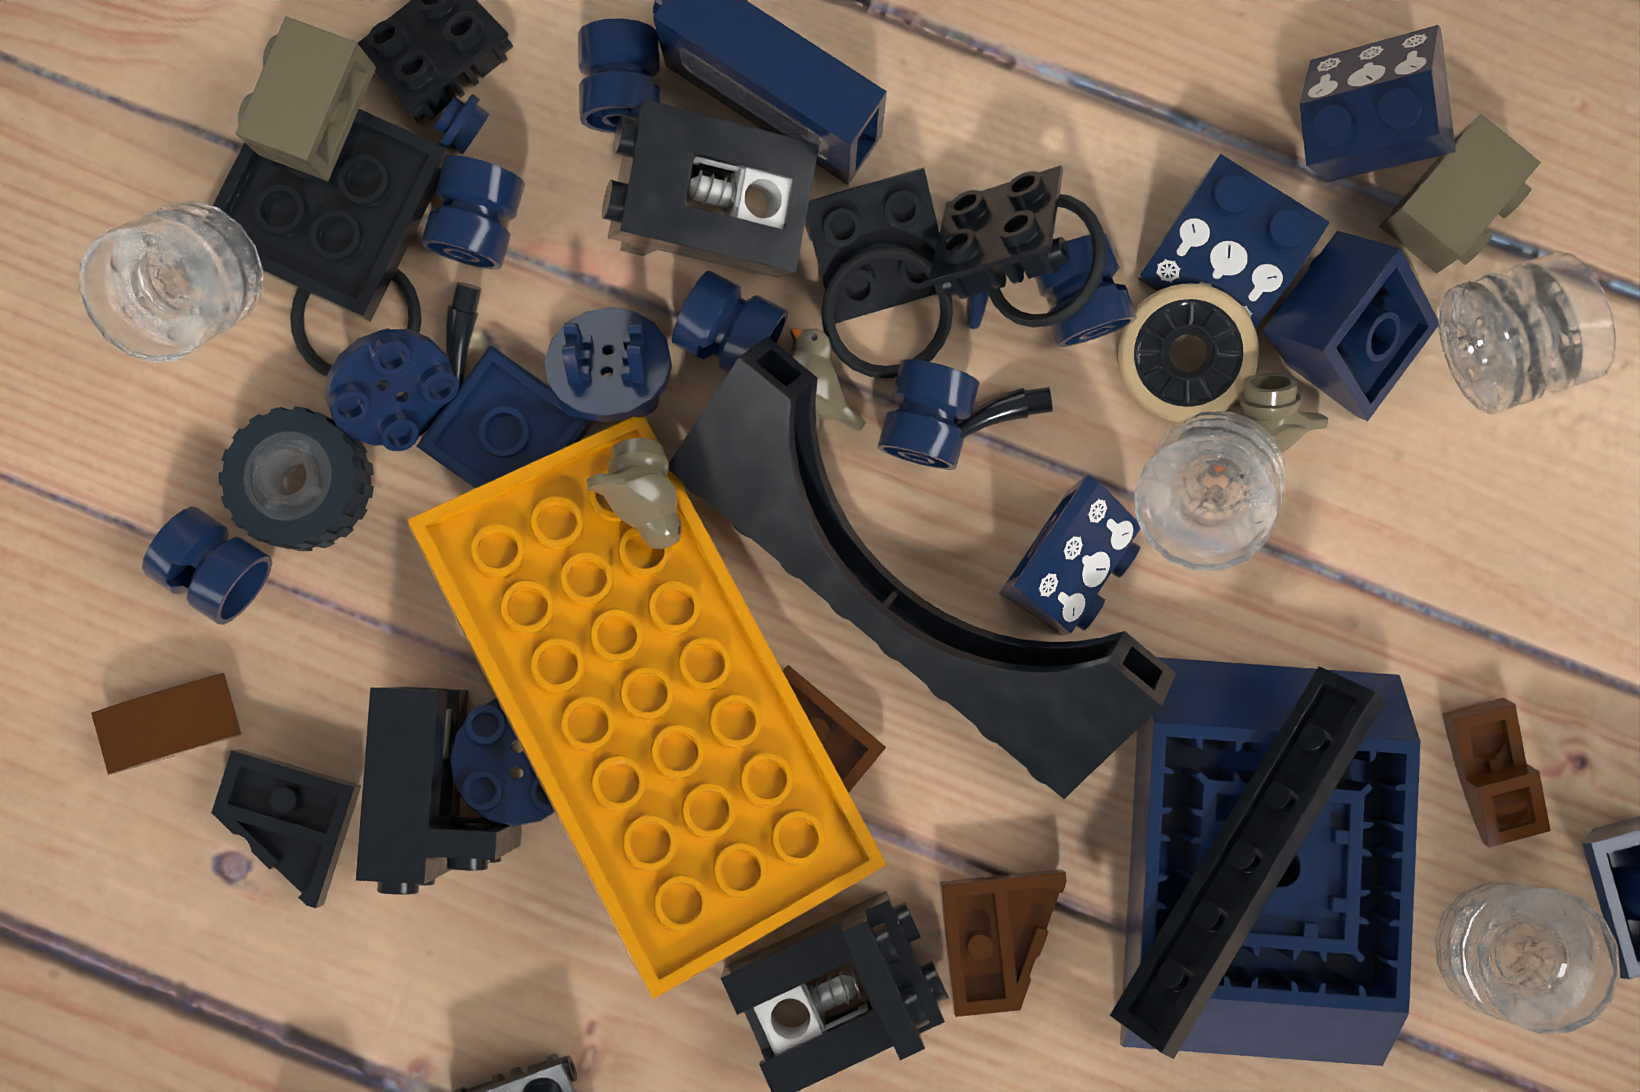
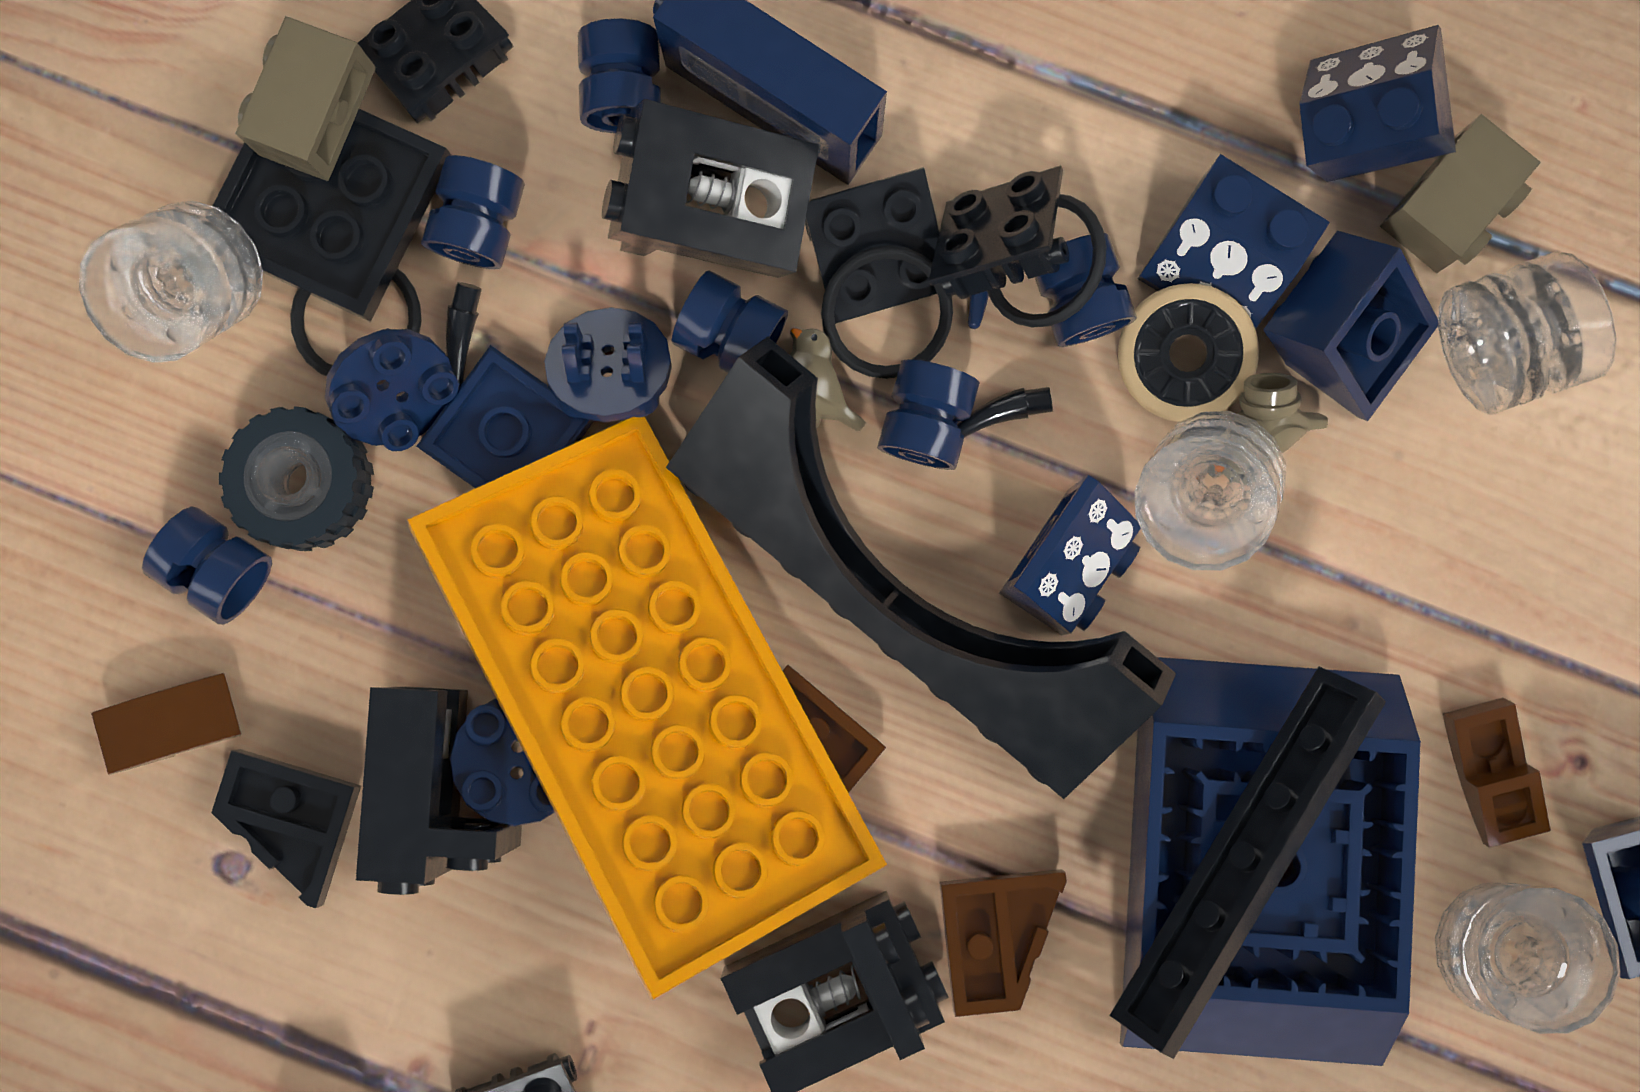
(461, 123): dark blue plate -> none
(641, 491): dark tan animal -> none

